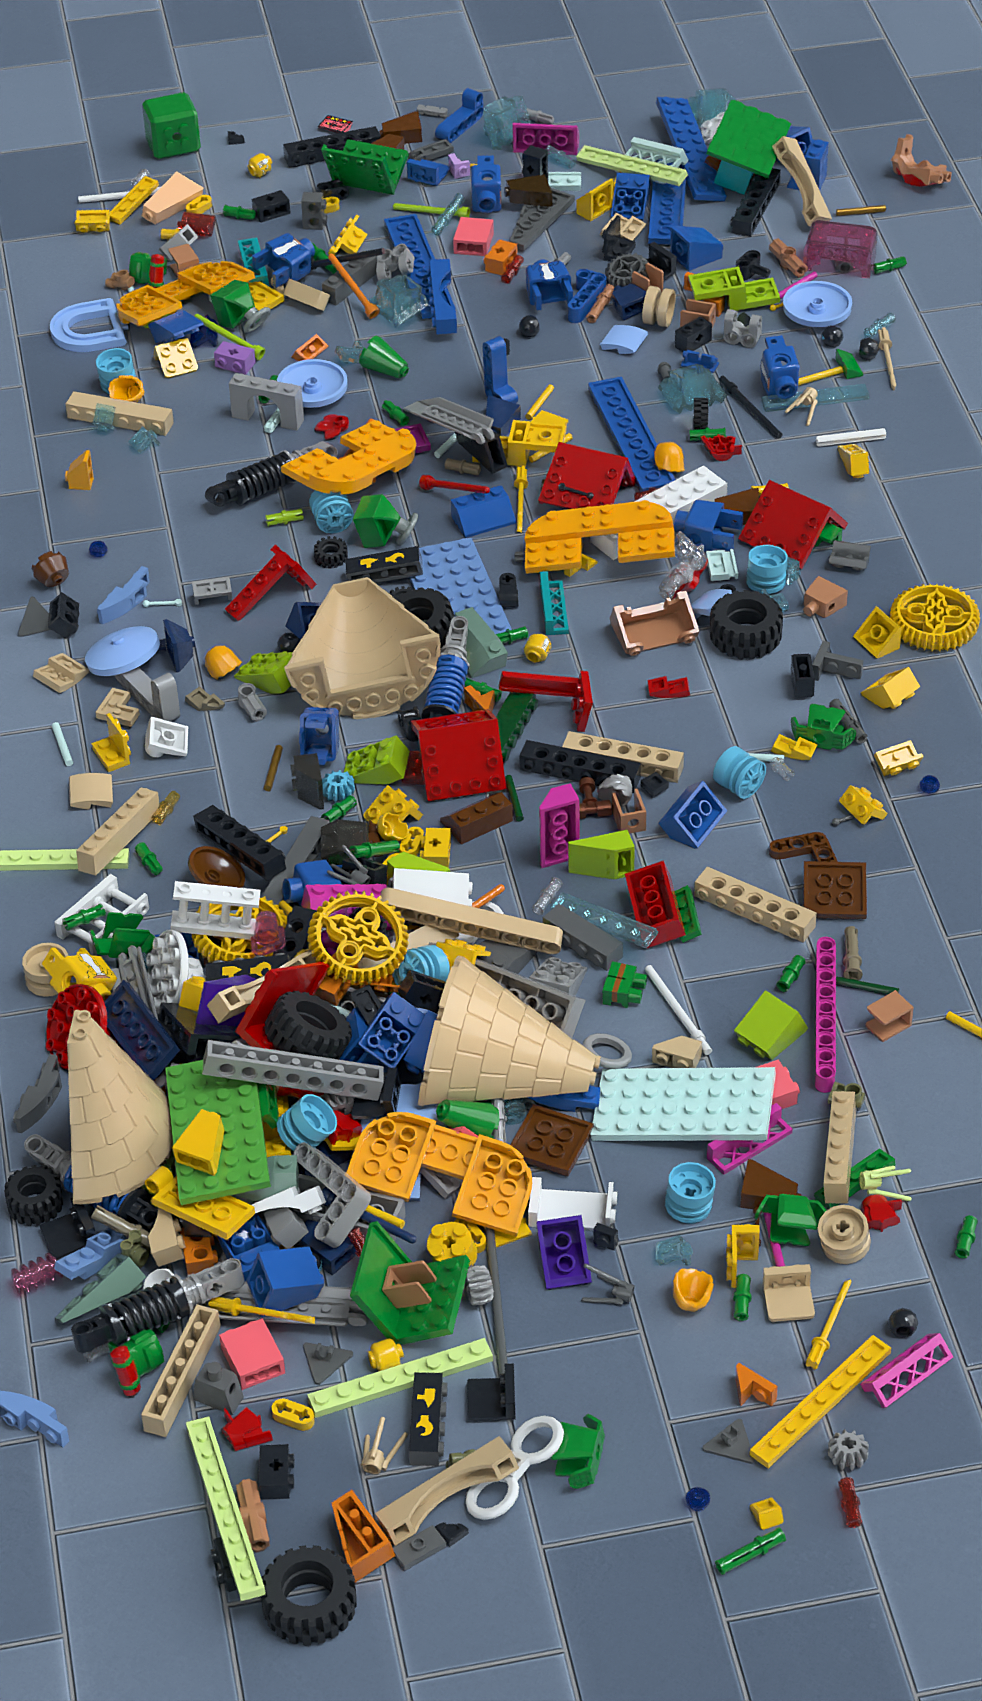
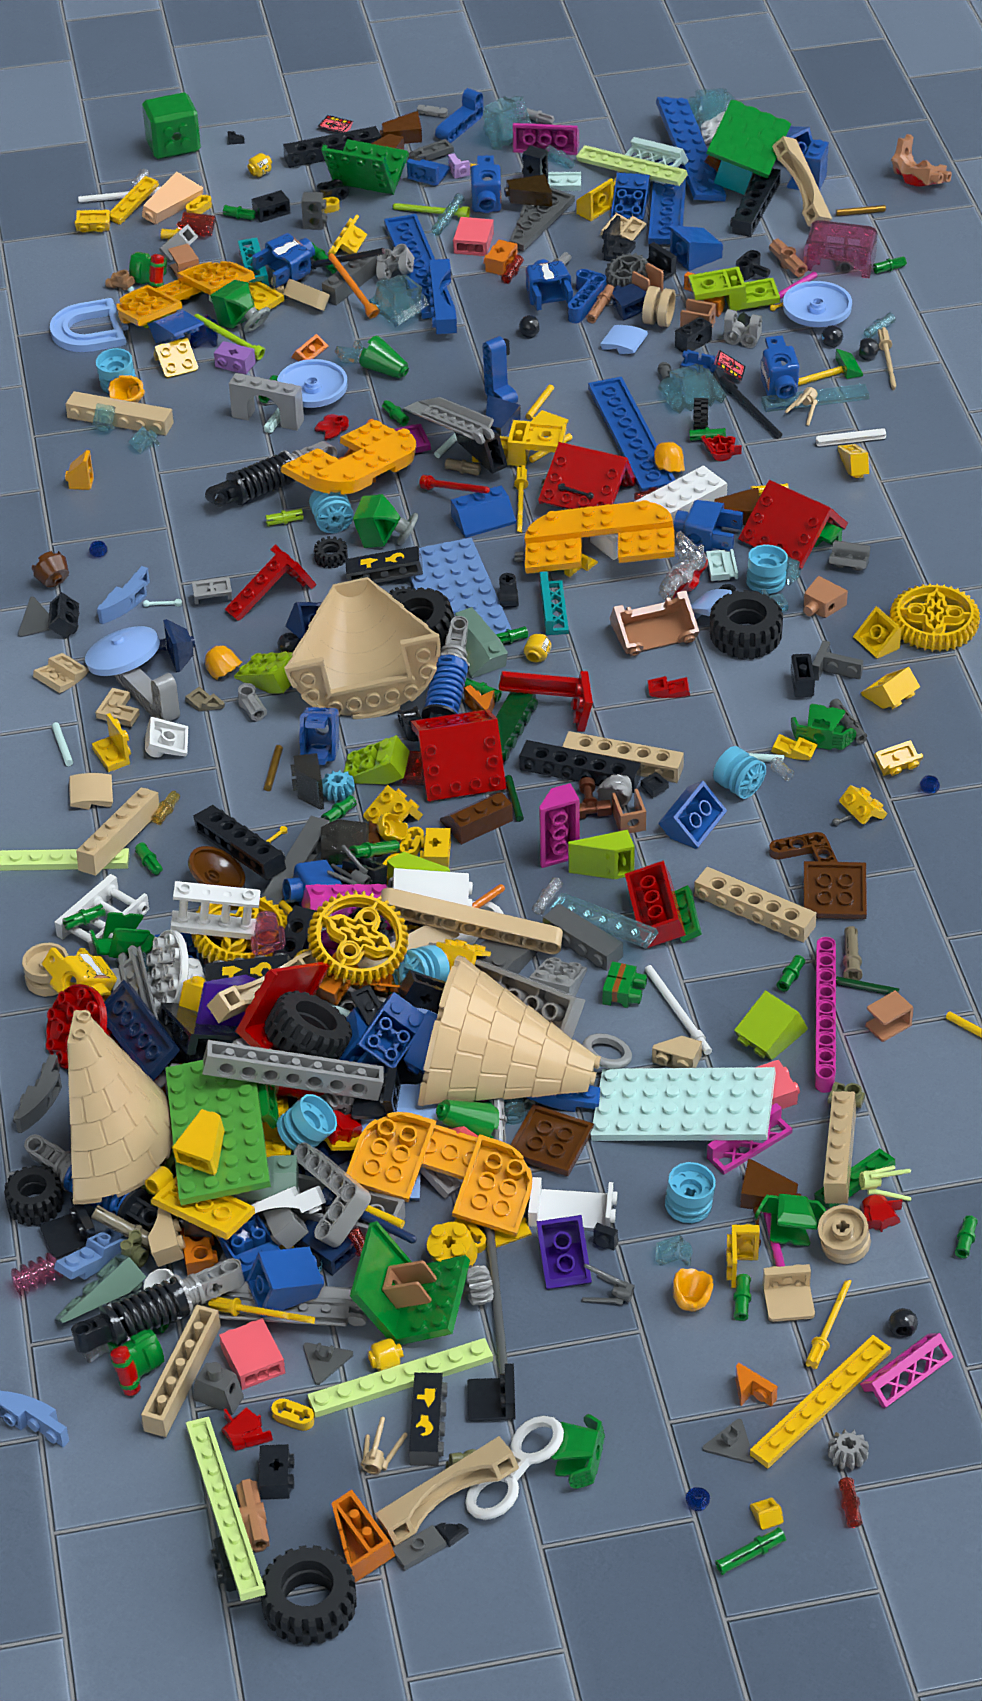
(729, 365): none -> piece

